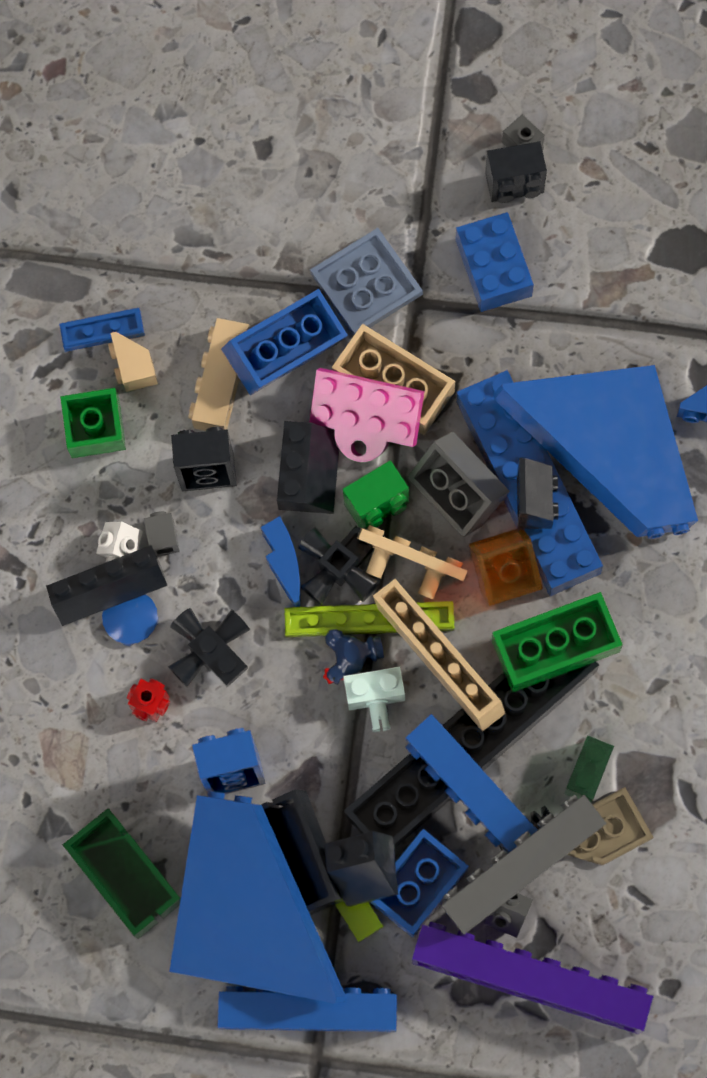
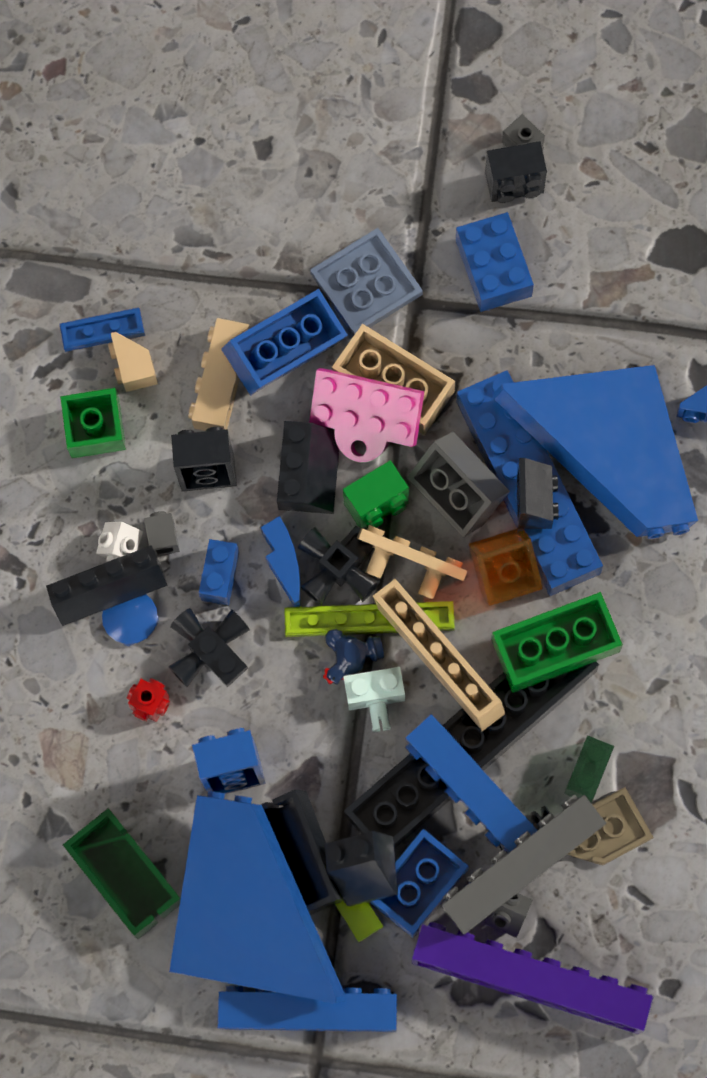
(219, 572): none -> blue brick

